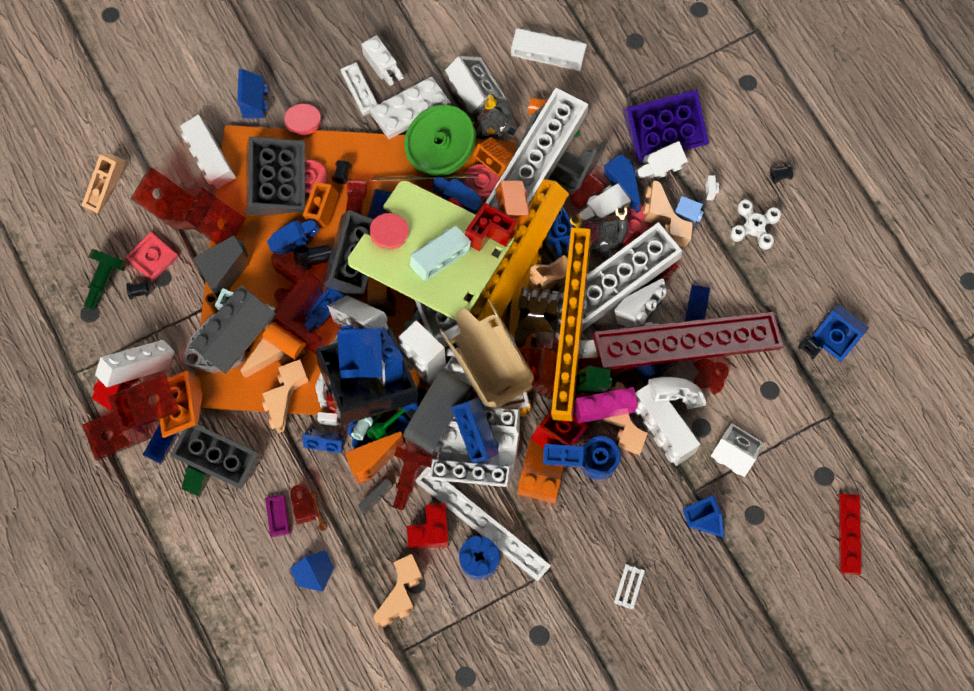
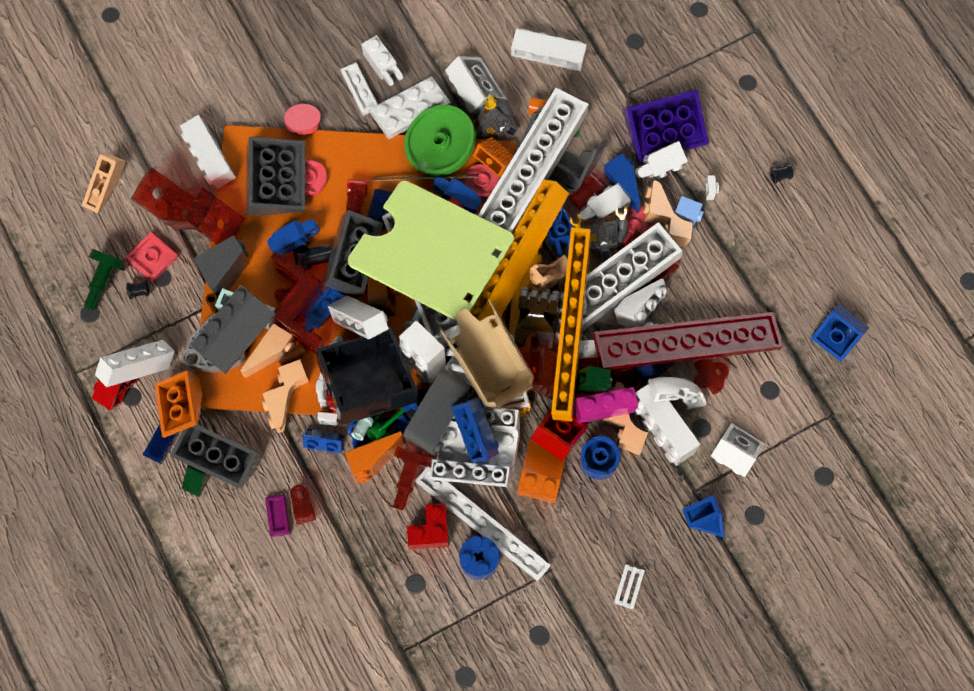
(130, 417): clear red bracket -> none
(252, 95): blue slope -> none
(283, 340): orange brick -> none
(313, 571): blue slope -> none
(321, 203): orange brick -> none
(322, 526): dark orange hinge -> none
(341, 172): black bush -> none
(359, 352): blue door -> none
(383, 488): dark grey tile -> none
(389, 231): coral tile -> none
(391, 359): blue piece -> none
(398, 601): light nougat arch -> none
(440, 253): light aqua brick -> none
(493, 225): red brick -> none
(512, 200): orange brick -> none
(564, 455): blue hinge -> none
(594, 230): clear pink wheel -> none
(697, 303): clear blue plate -> none
(750, 228): white gear -> none
(810, 347): black bush -> none
(849, 534): red plate -> none

